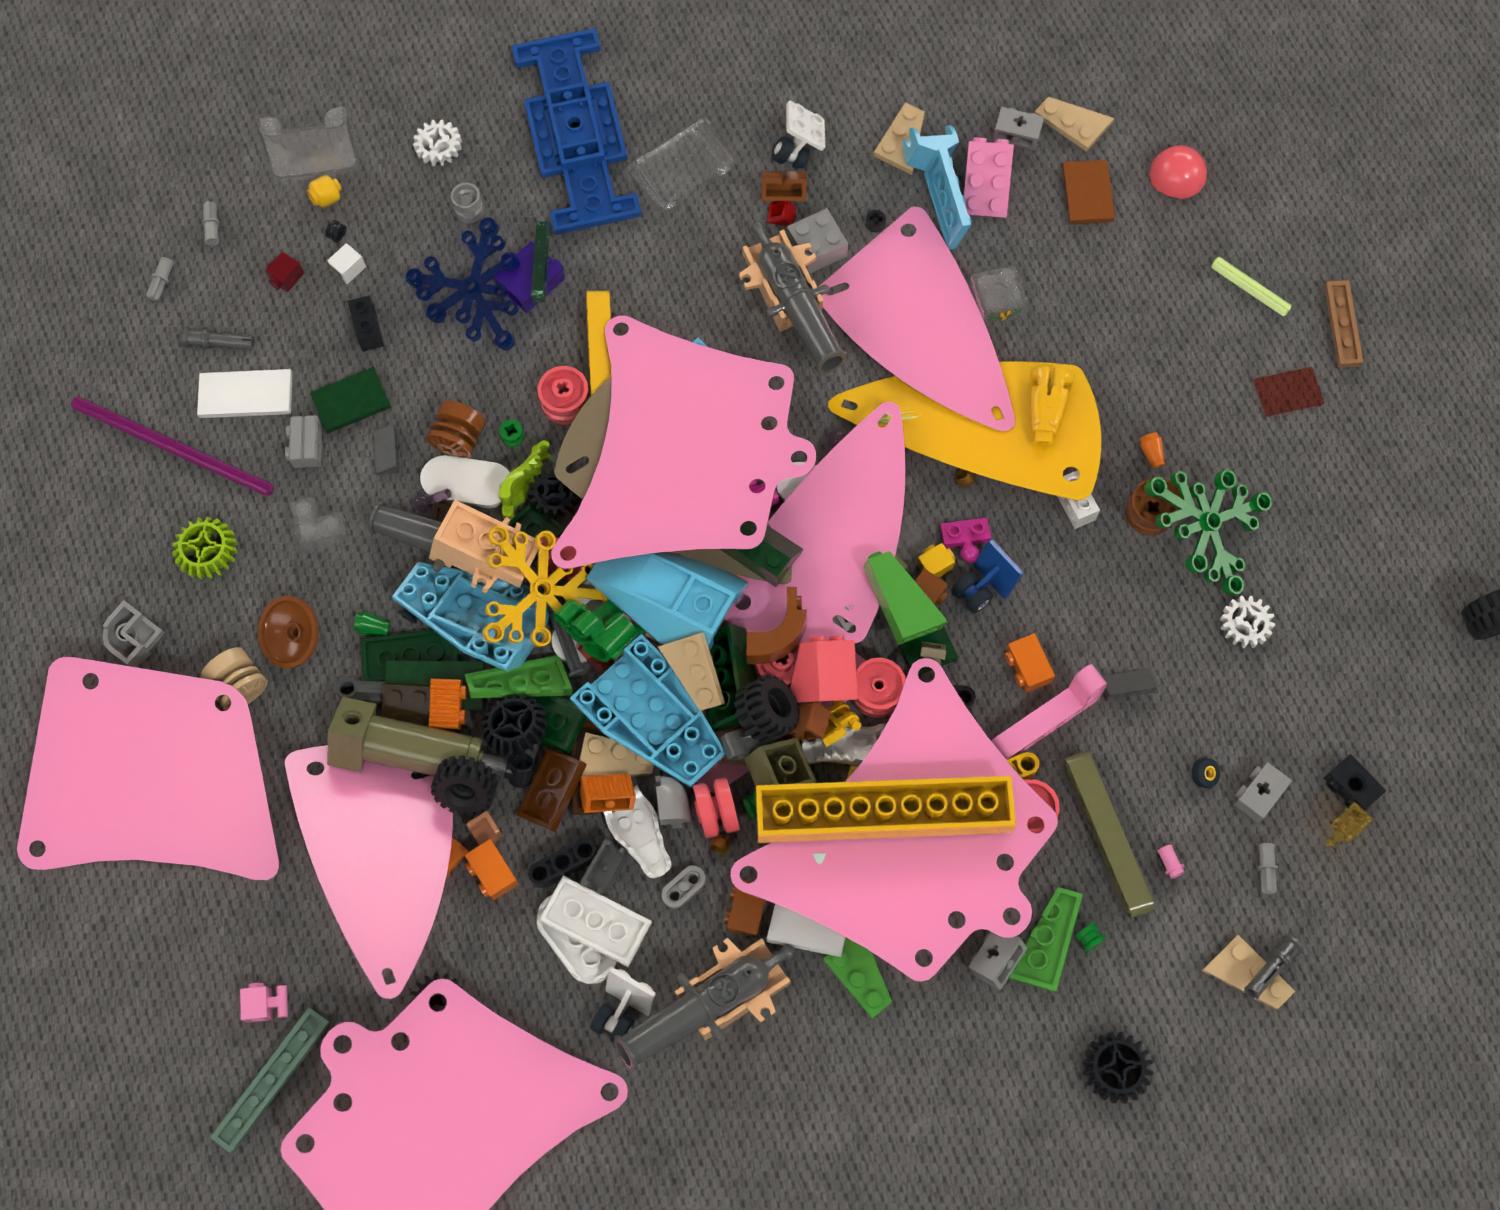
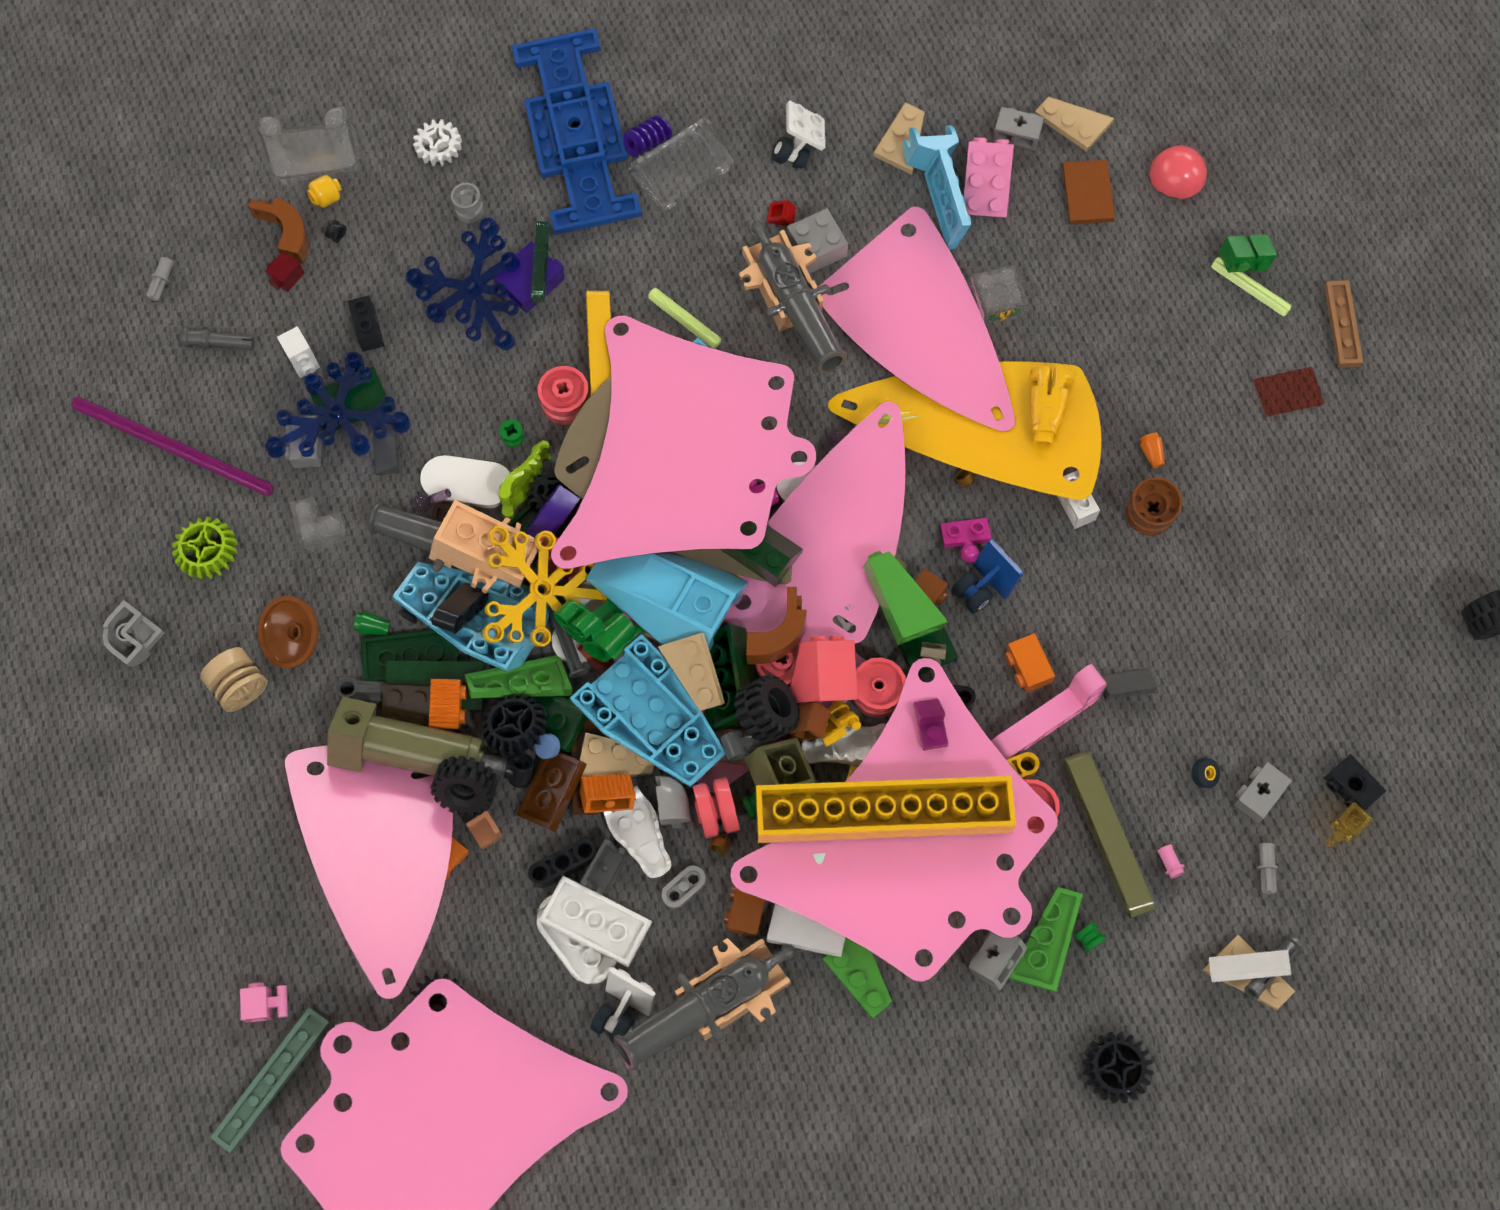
(145, 774): bright pink piece -> none
(210, 223): light grey axle -> none
(244, 393): white tile -> none
(295, 236): none -> dark orange arch
(298, 352): none -> white brick
(347, 263): white panel -> none
(375, 418): none -> clear blue plant
(456, 429): dark orange wheel -> none
(459, 608): none -> black beam
(491, 870): orange brick -> none
(549, 746): none -> medium blue tile
(553, 512): none -> dark purple slope
(646, 136): none -> dark purple piece
(684, 318): none -> yellowish green axle
(784, 188): dark orange piece -> none
(881, 218): black bush -> none
(930, 723): none -> magenta slope
(936, 560): yellow brick -> none
(1209, 522): green plant -> none
(1240, 257): none -> green piece
(1243, 631): white gear -> none
(1249, 966): none -> white tile

